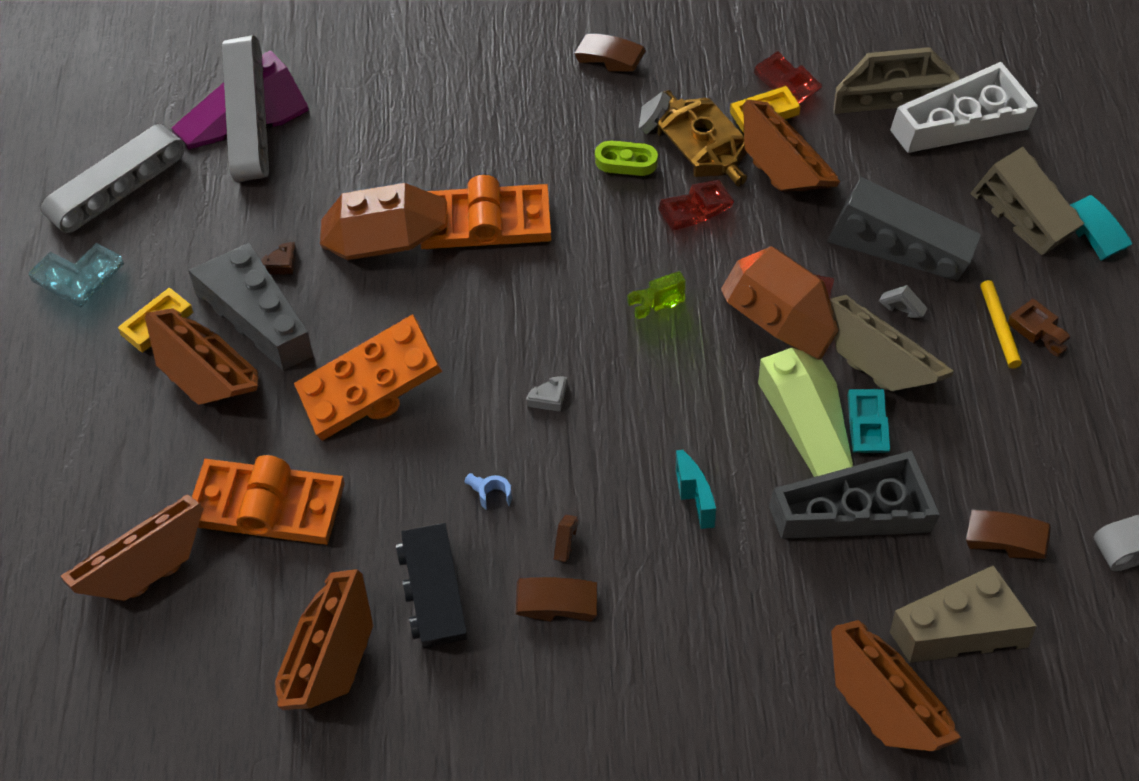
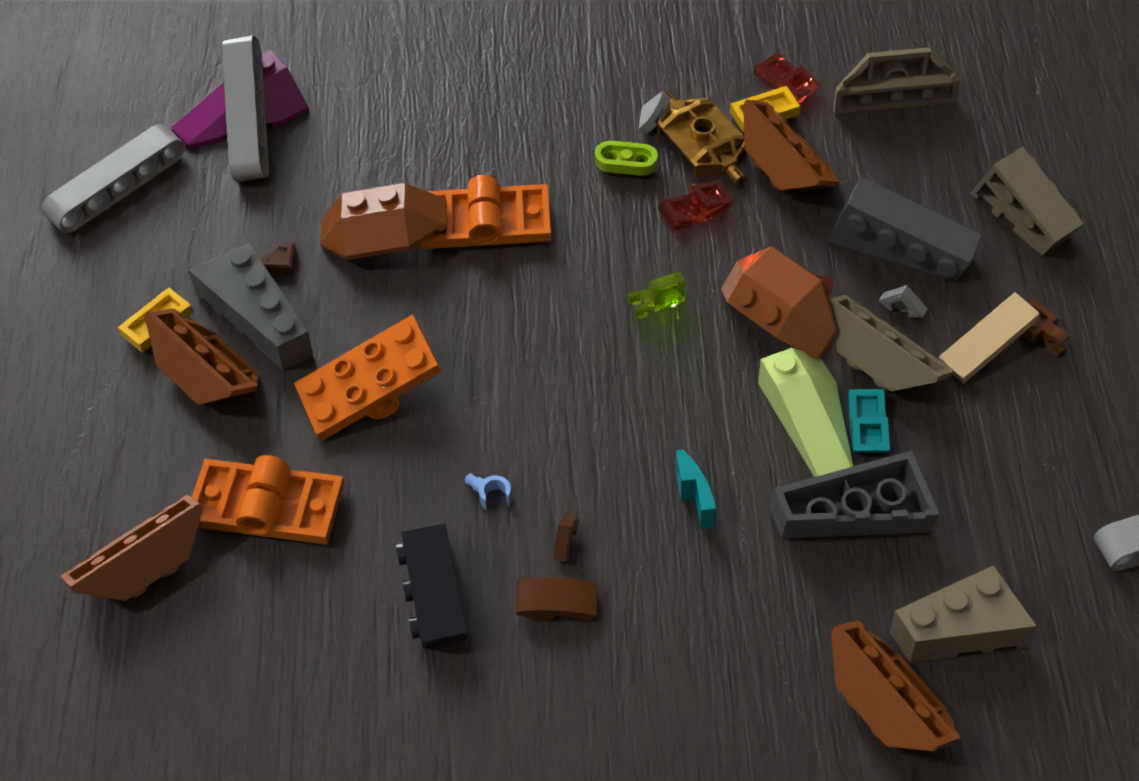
(79, 280): clear light blue plate -> none
(326, 644): dark orange wedge -> none
(548, 395): light grey tile -> none
(614, 51): reddish brown slope -> none
(964, 111): white wedge -> none
(989, 337): none -> tan tile
(1001, 325): yellow bar -> none
(1016, 533): reddish brown slope -> none
(1100, 228): teal slope -> none

